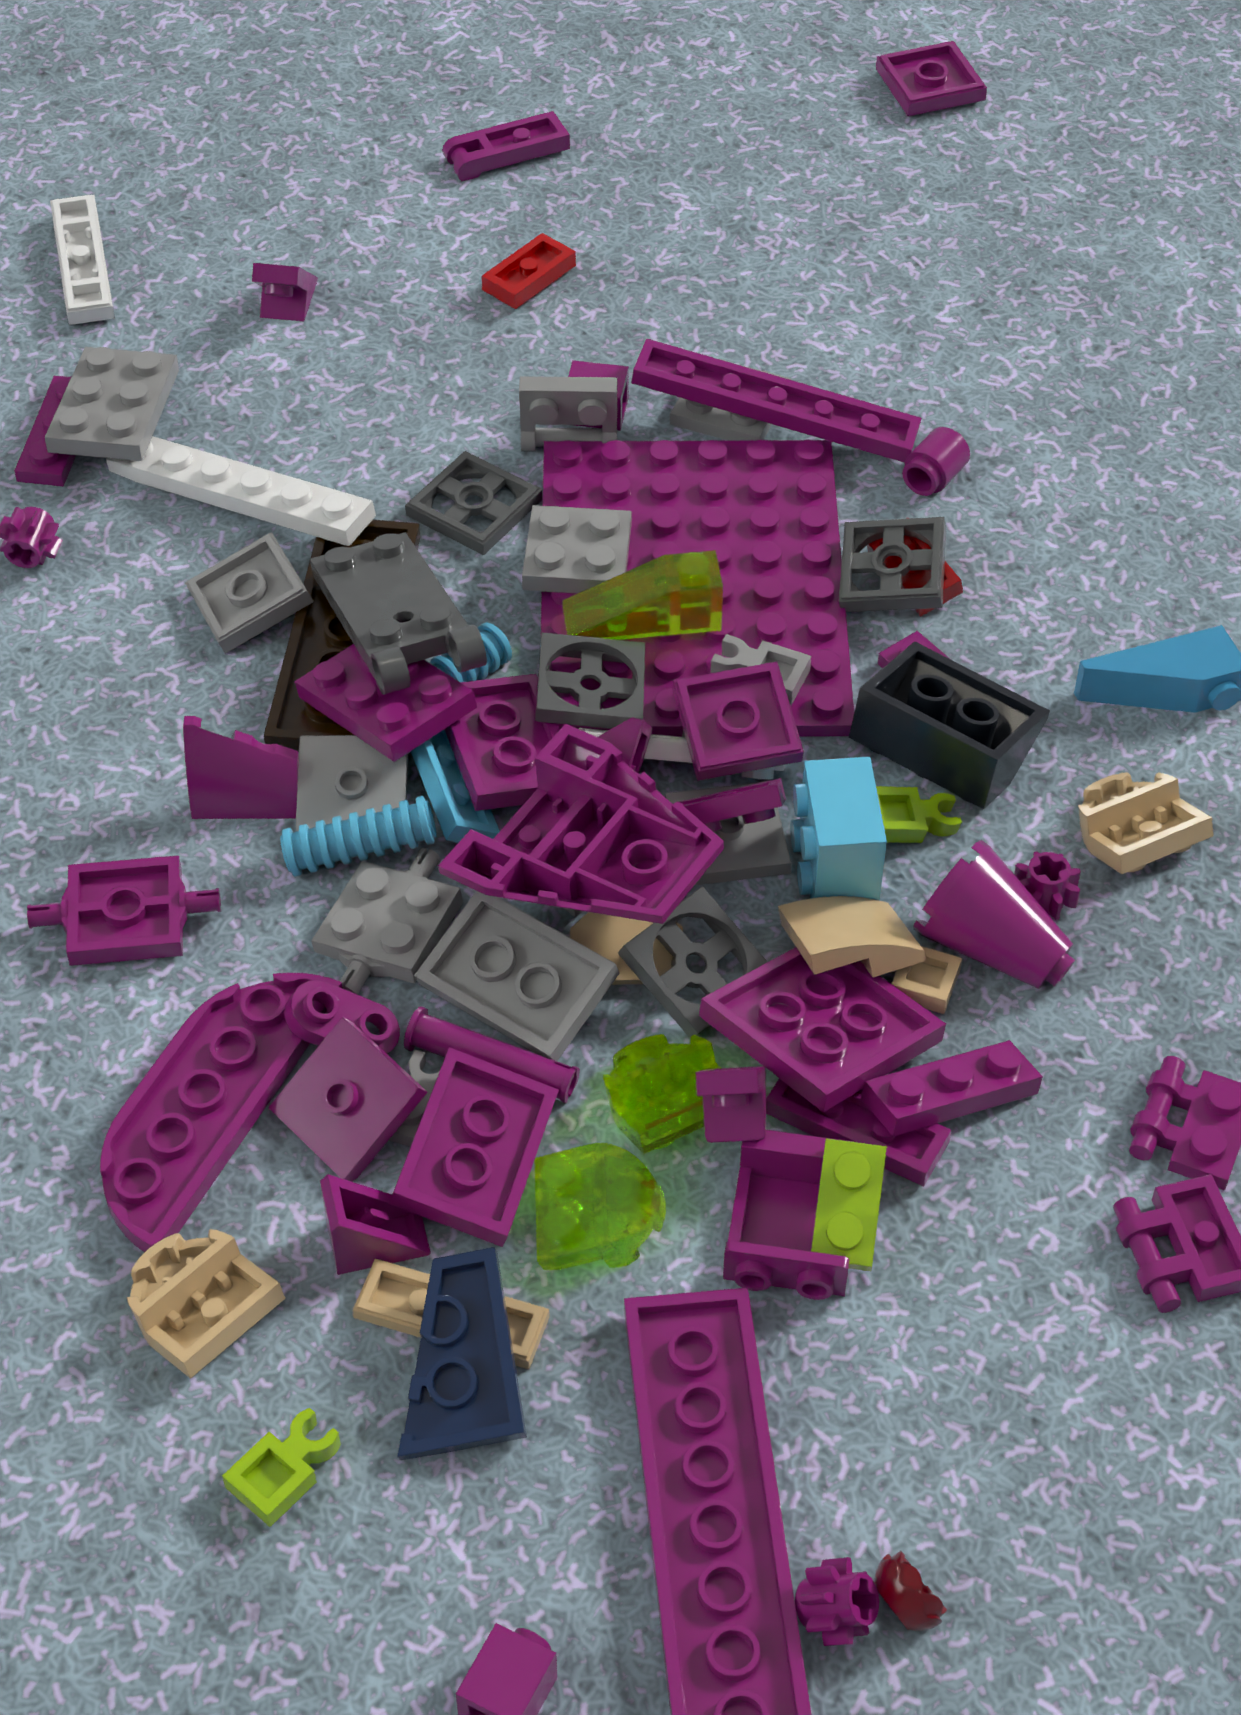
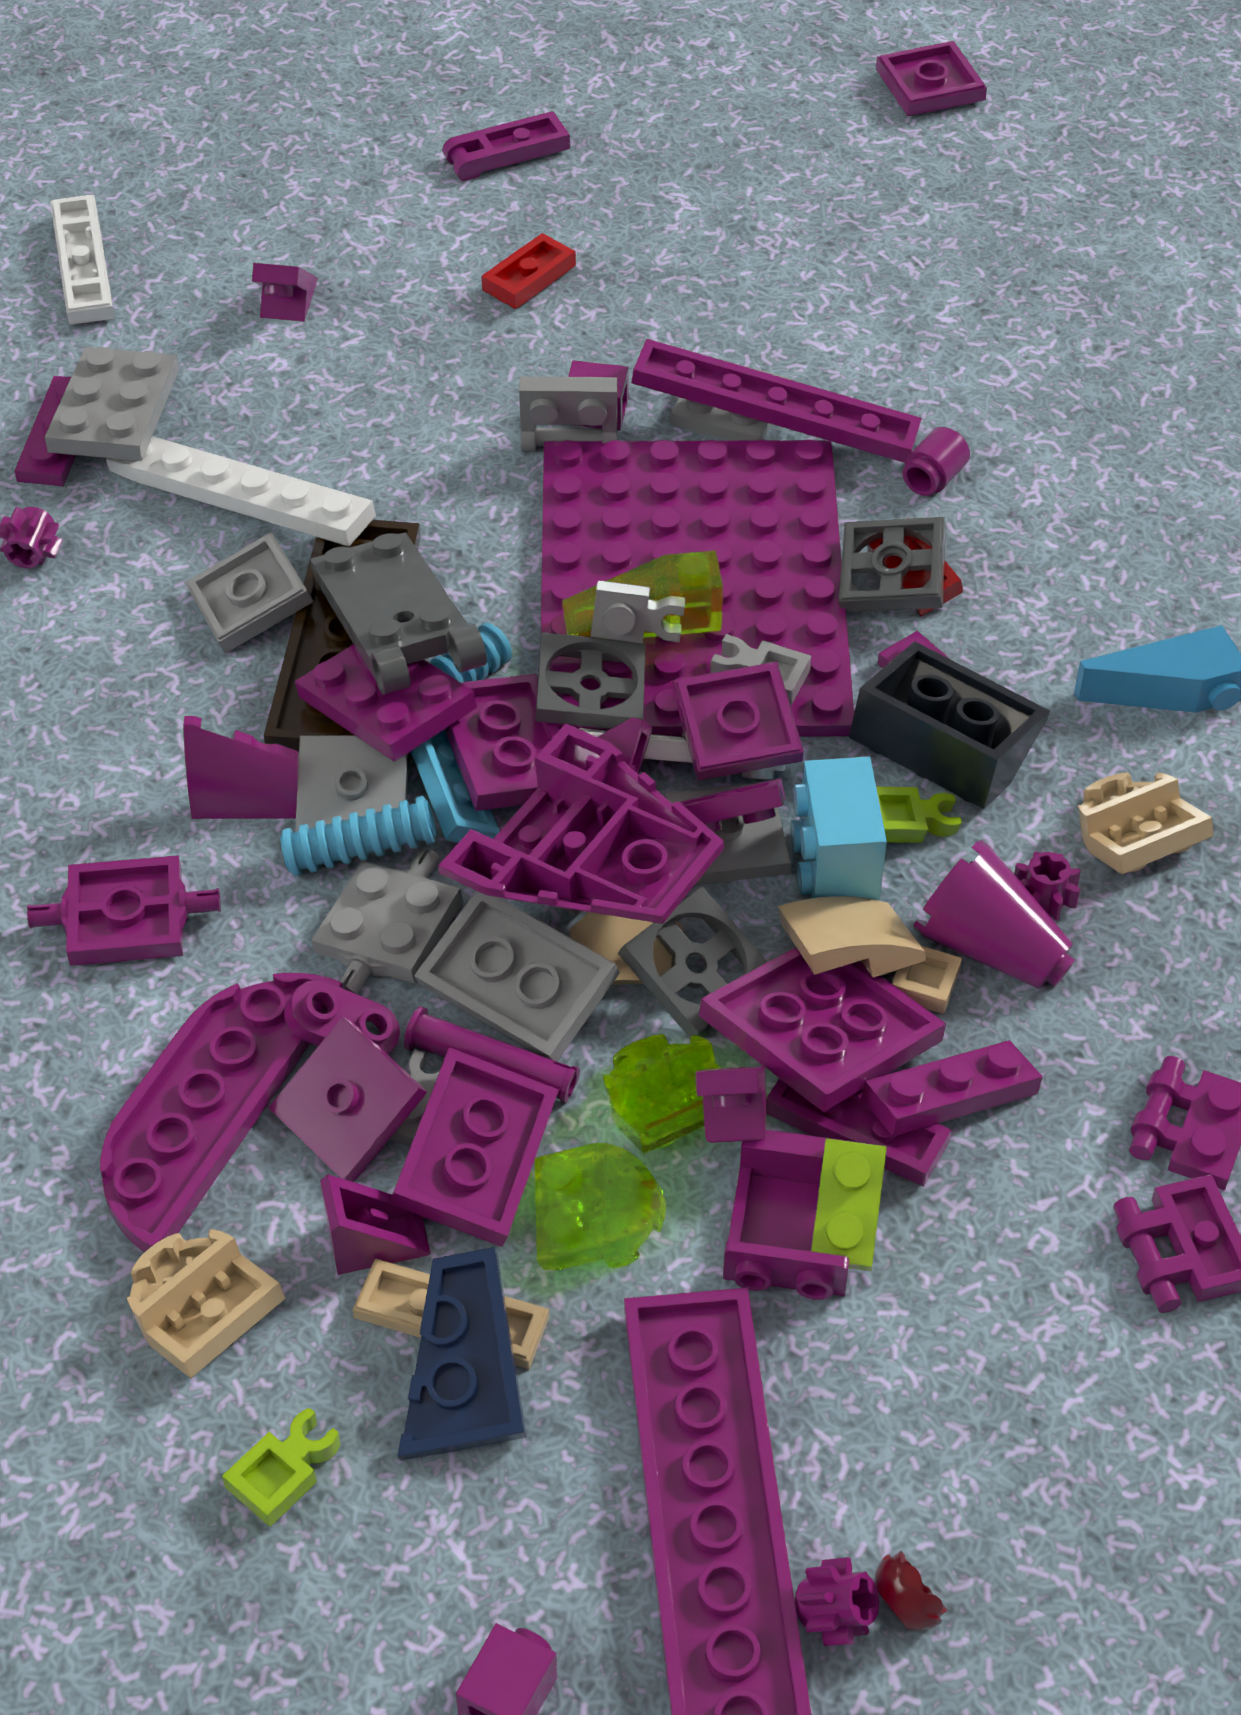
(492, 480): dark grey piece -> none
(575, 548): light grey plate -> none
(626, 612): none -> light grey plate

